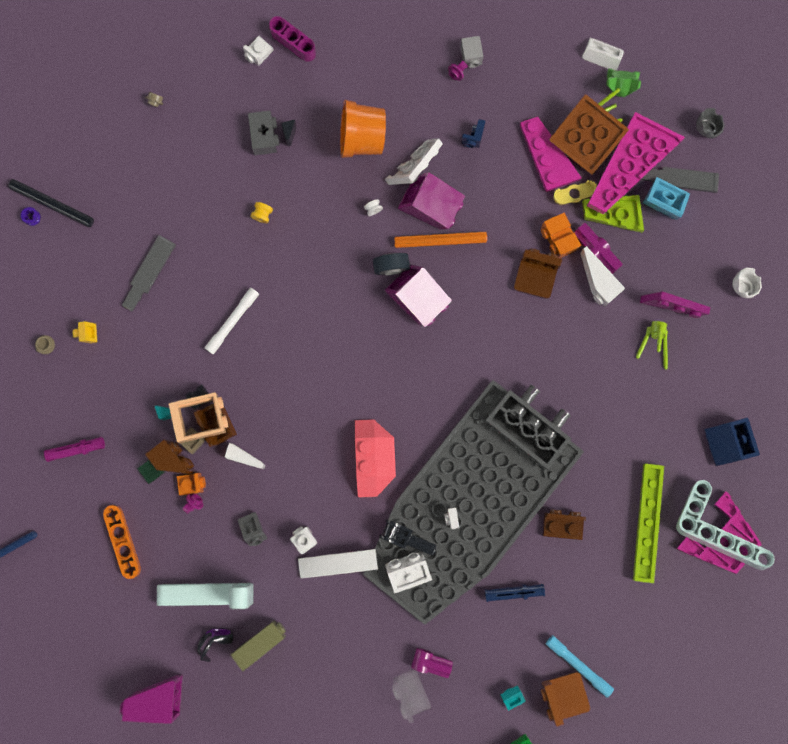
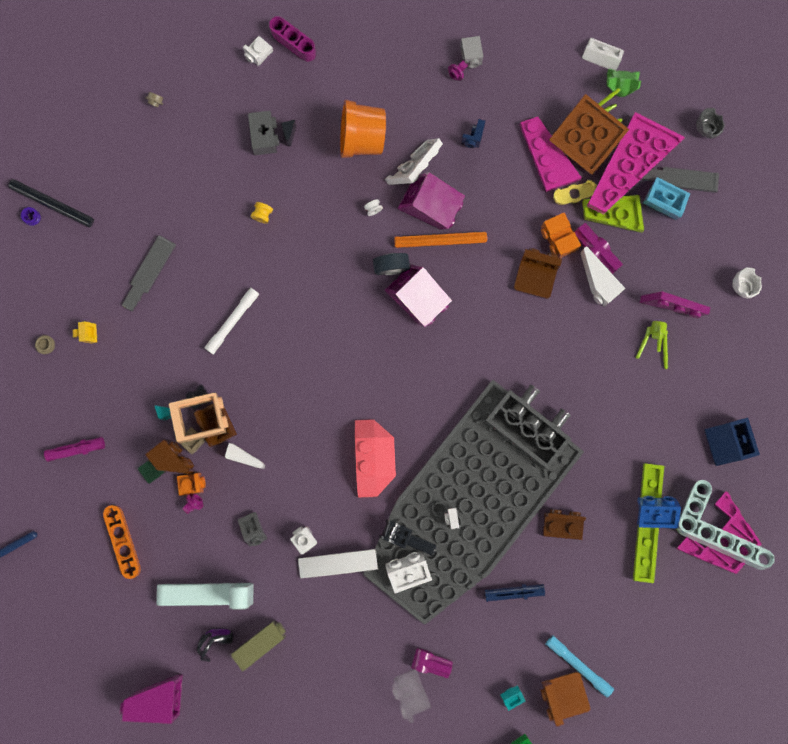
(658, 512): none -> blue bracket

